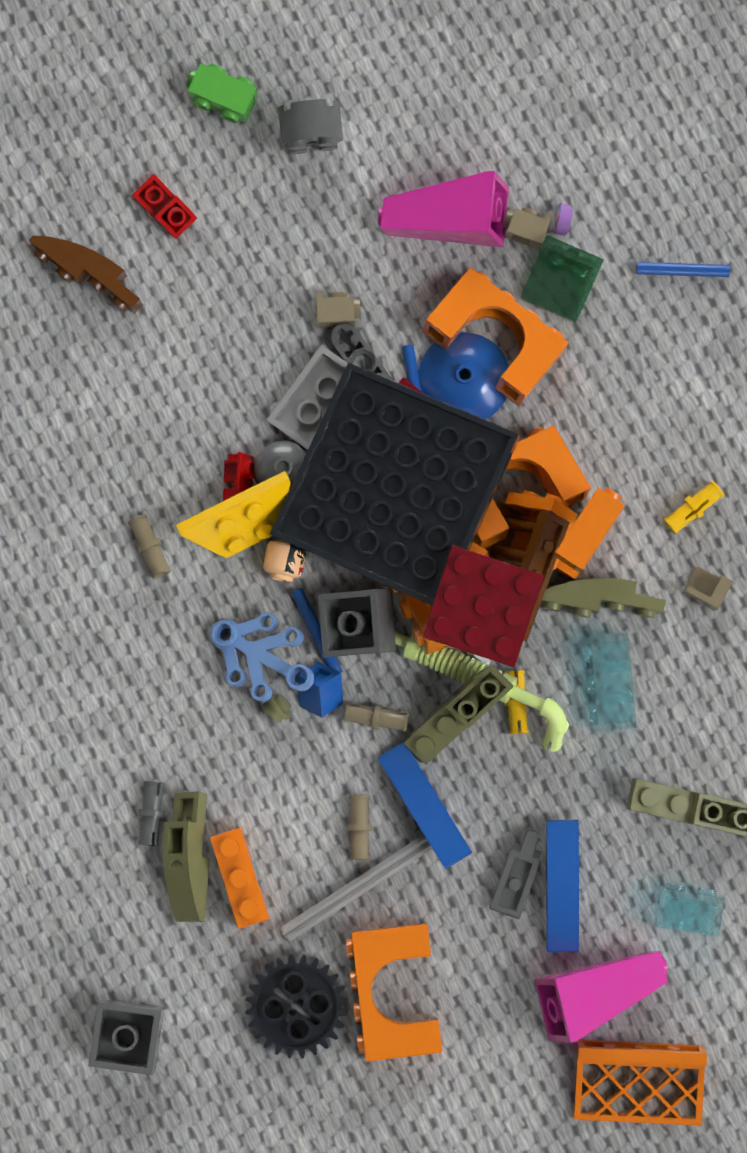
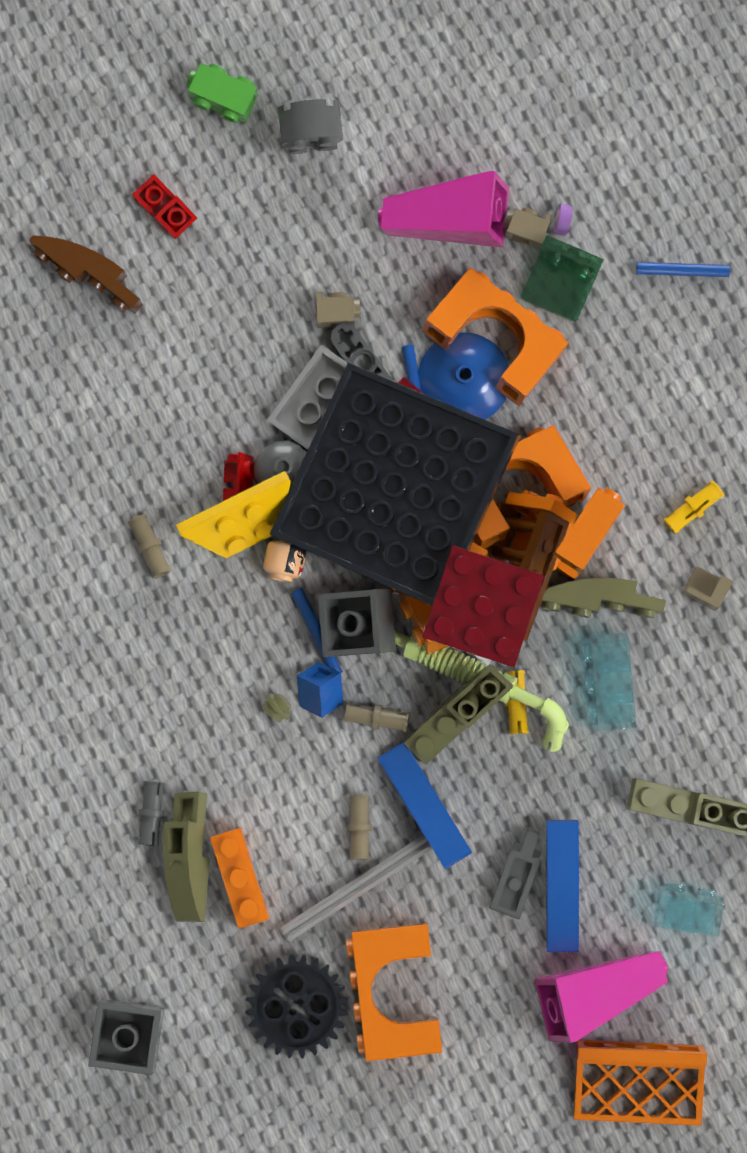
(257, 653): medium blue plant -> none

